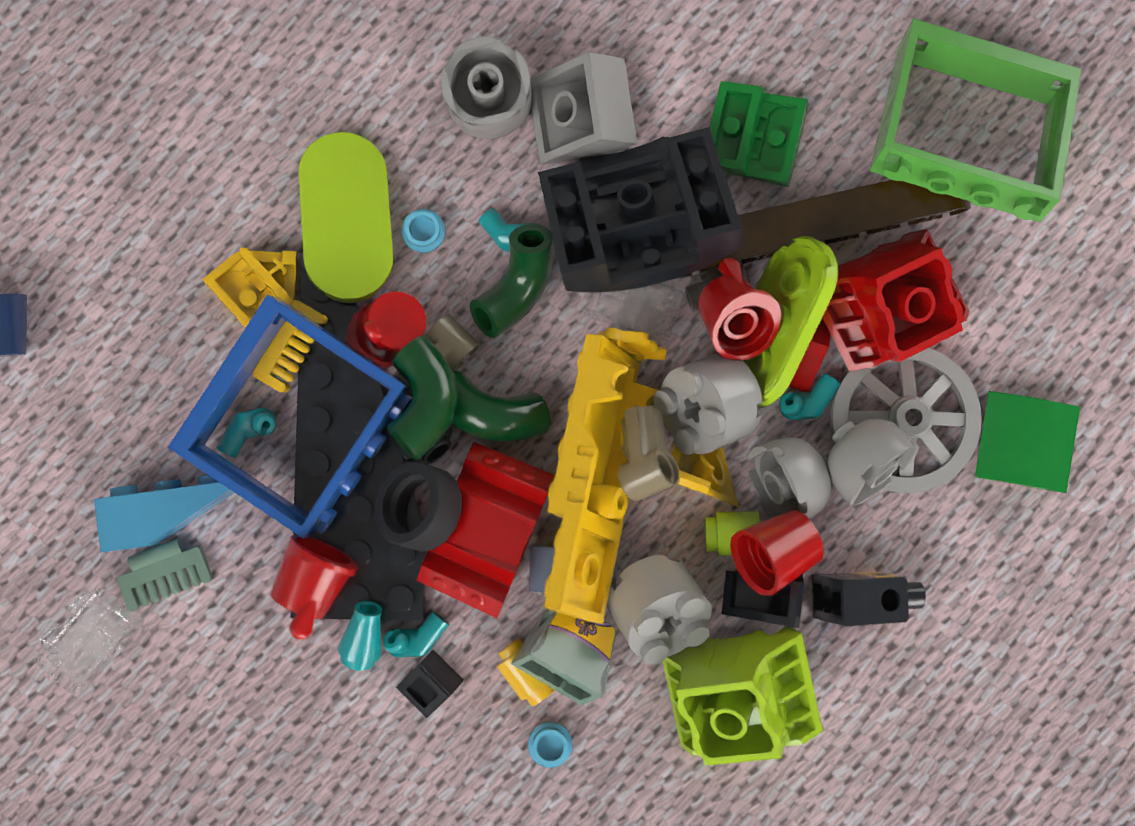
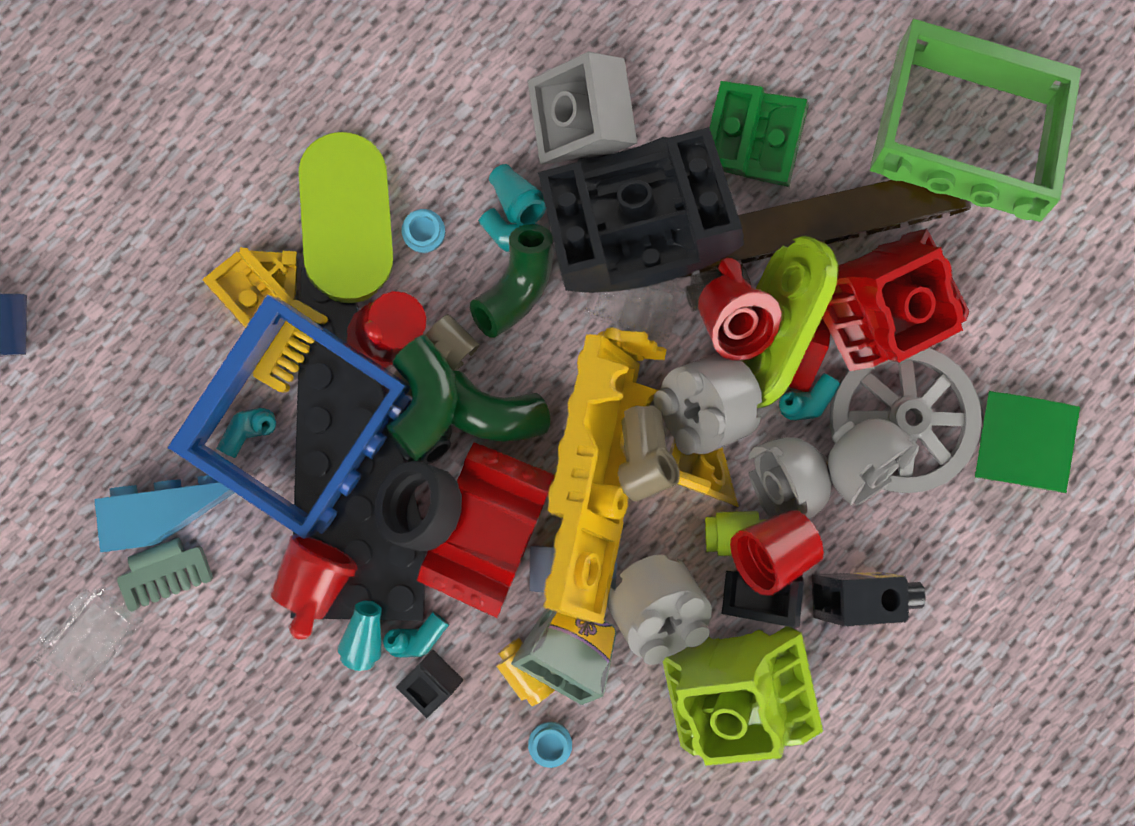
(482, 63): light grey brick -> none
(518, 197): none -> teal cone

